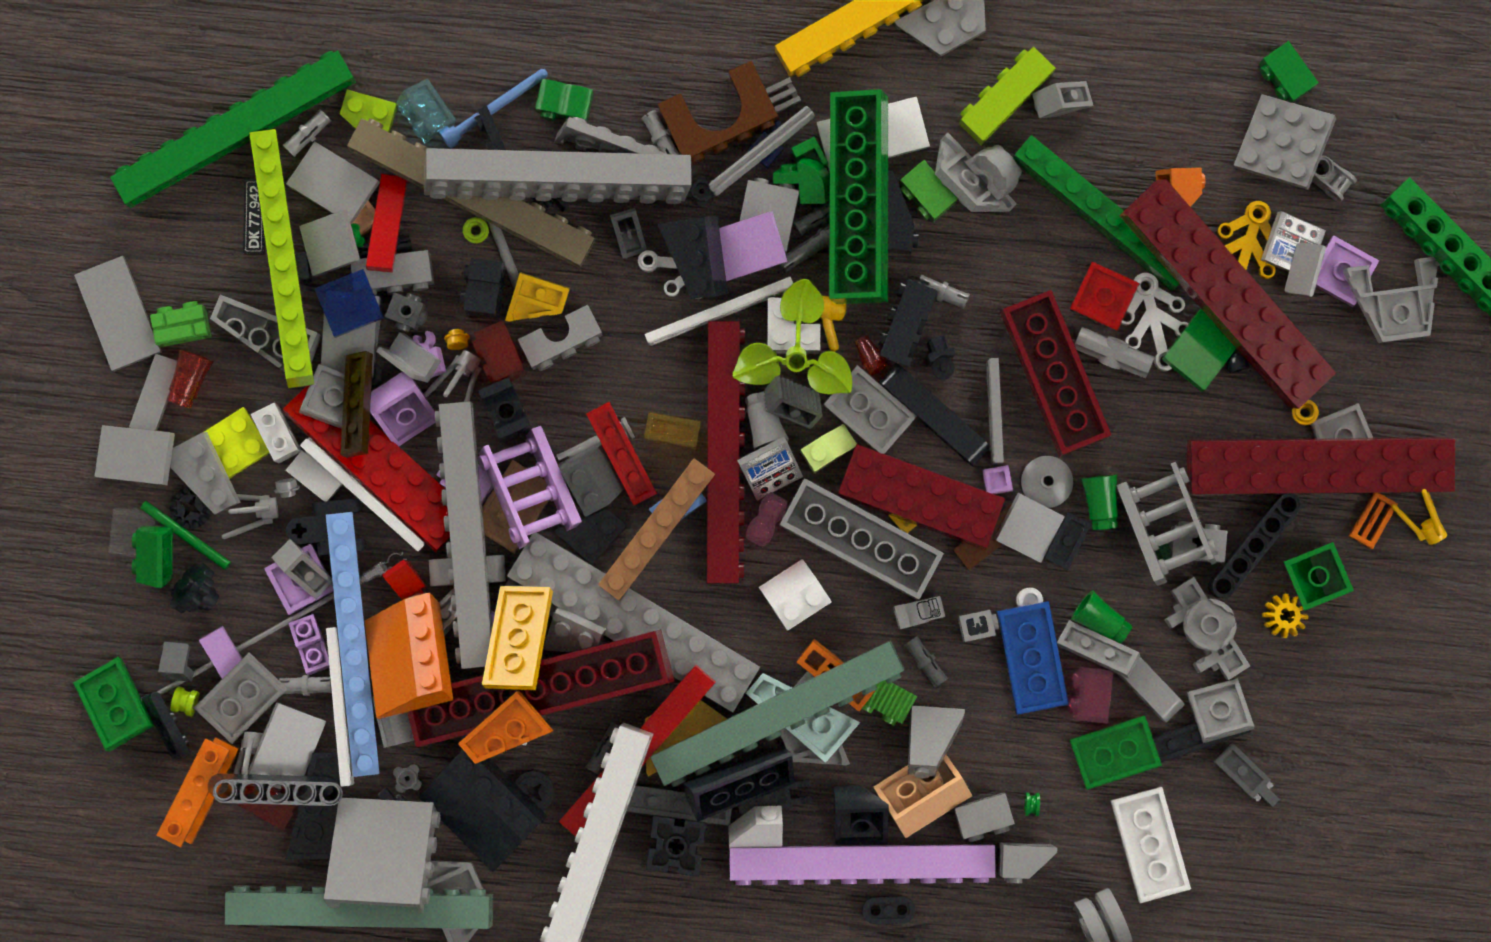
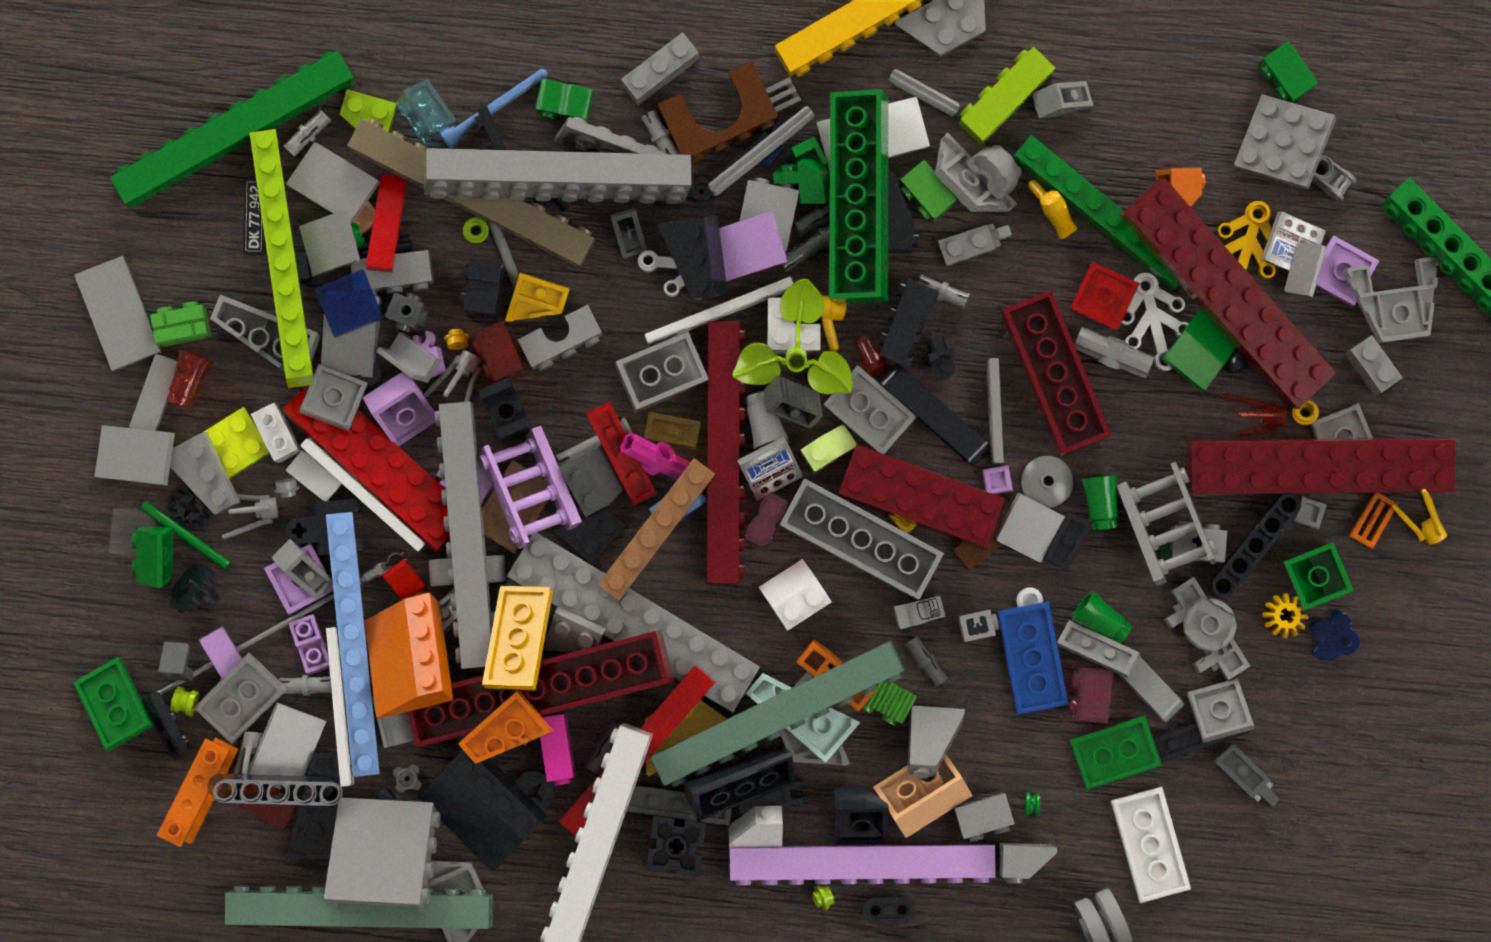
(356, 404): dark brown plate -> none
(558, 751): none -> dark pink brick
(654, 457): none -> dark pink piece
(660, 69): none -> light grey brick
(661, 372): none -> light grey slope
(822, 897): none -> lime plate
(924, 92): none -> light grey axle
(972, 243): none -> light grey hinge
(1054, 209): none -> yellow piece
(1271, 415): none -> clear red plant
(1310, 513): none -> light grey tile
(1330, 636): none -> clear blue plate
(1373, 365): none -> light grey brick

